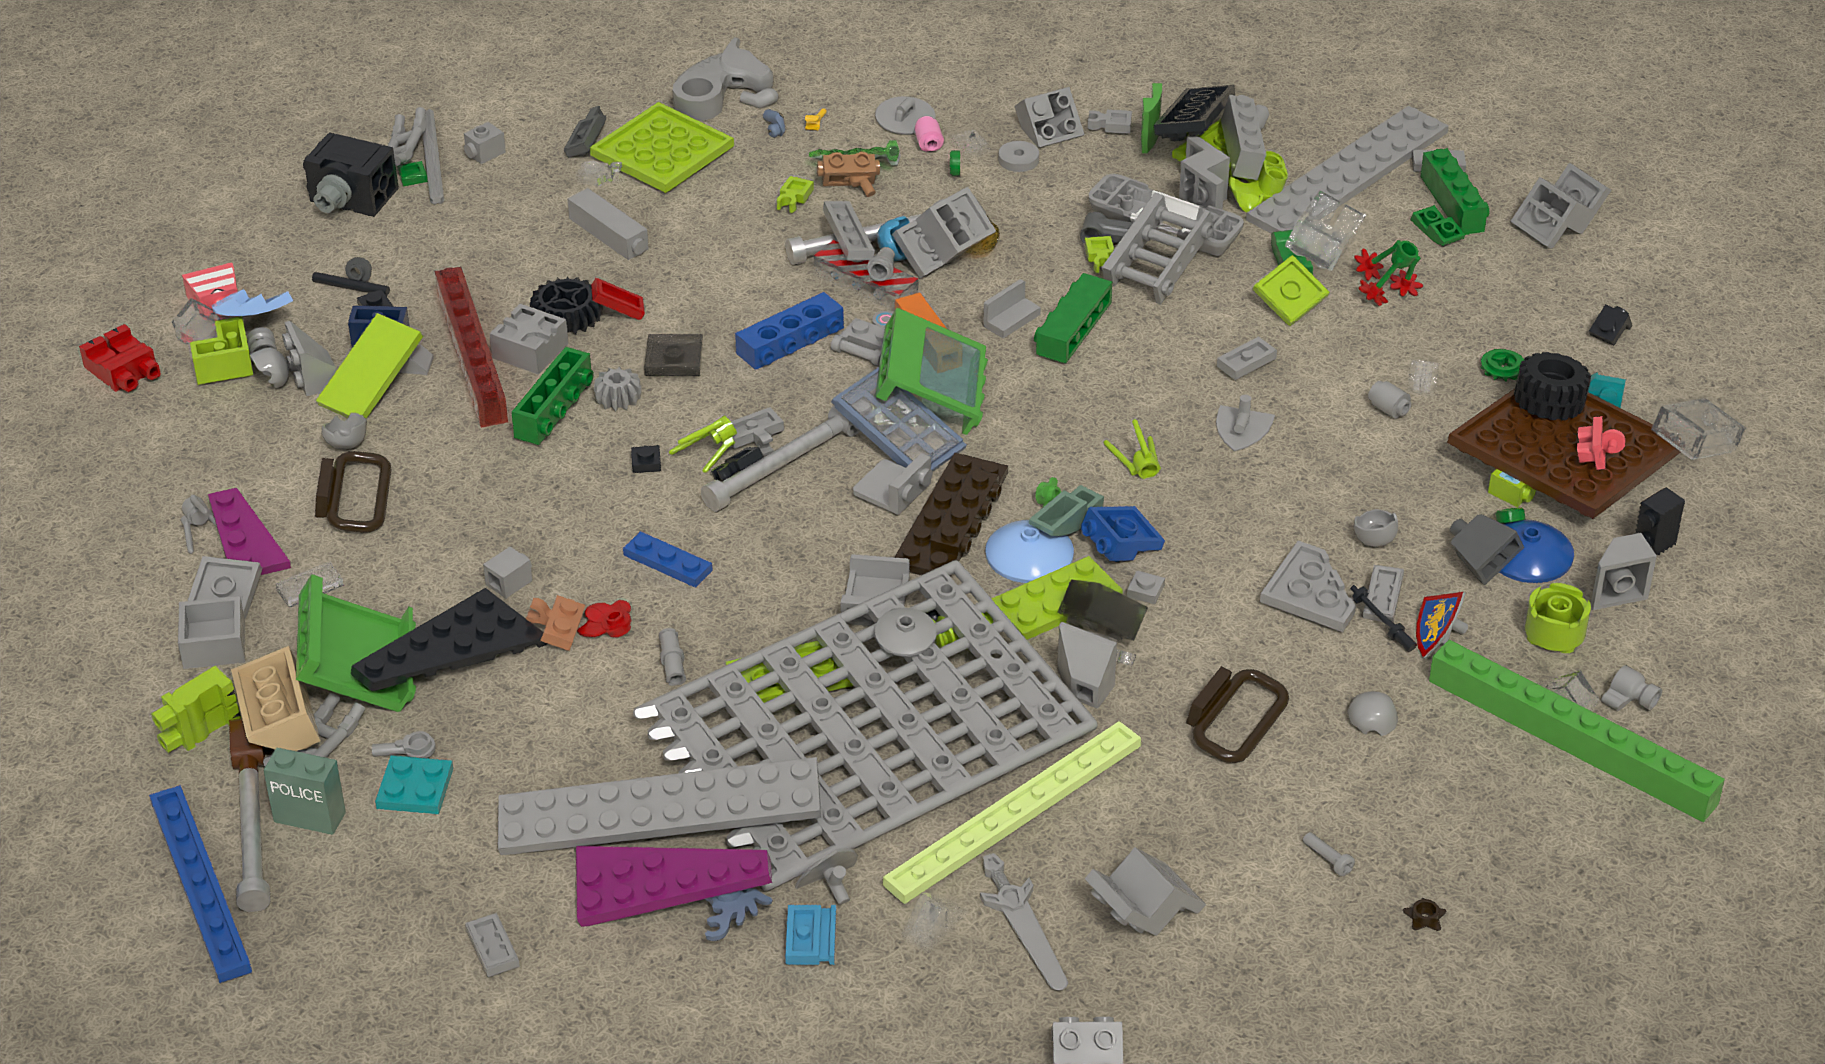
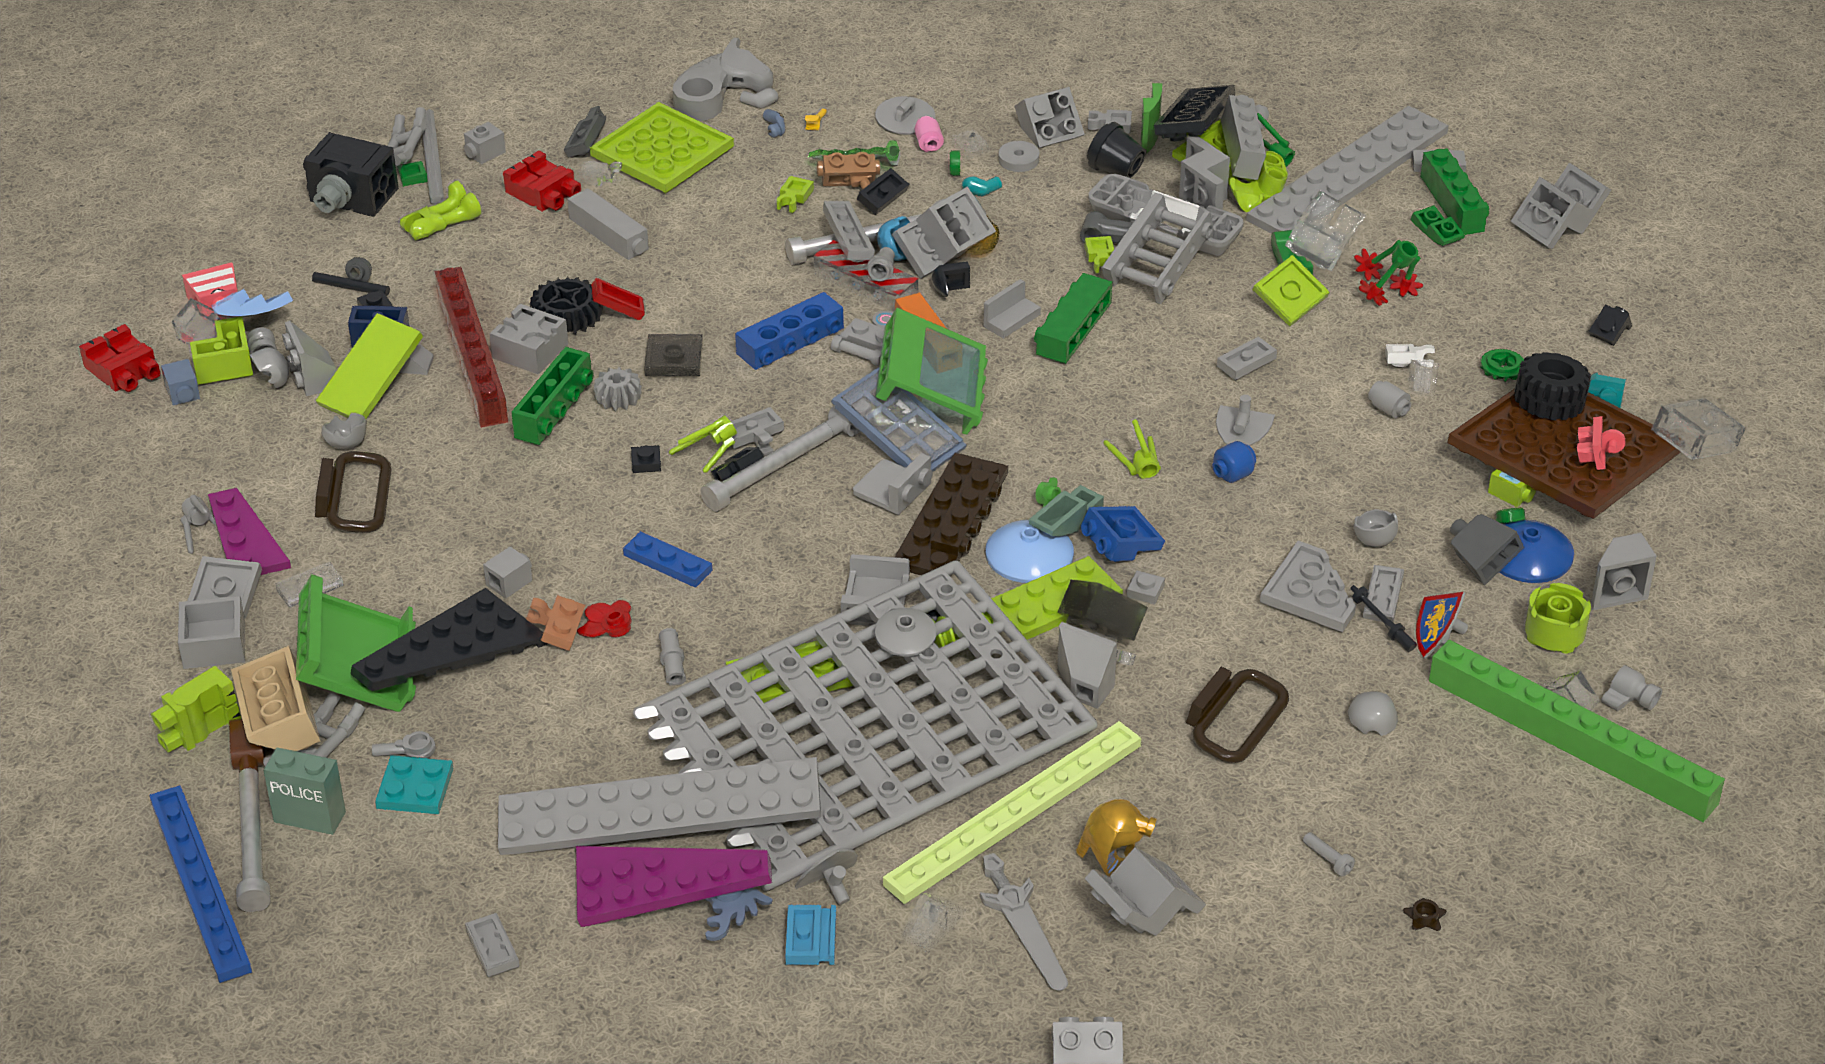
(180, 382): none -> sand blue brick
(454, 209): none -> lime piece
(540, 182): none -> red hips
(883, 191): none -> black plate
(951, 277): none -> black plate
(981, 187): none -> teal arm
(1113, 826): none -> pearl gold piece
(1115, 151): none -> black piece
(1234, 461): none -> blue head
(1282, 147): none -> green plant
(1401, 354): none -> white plate
(1660, 519): black brick -> none

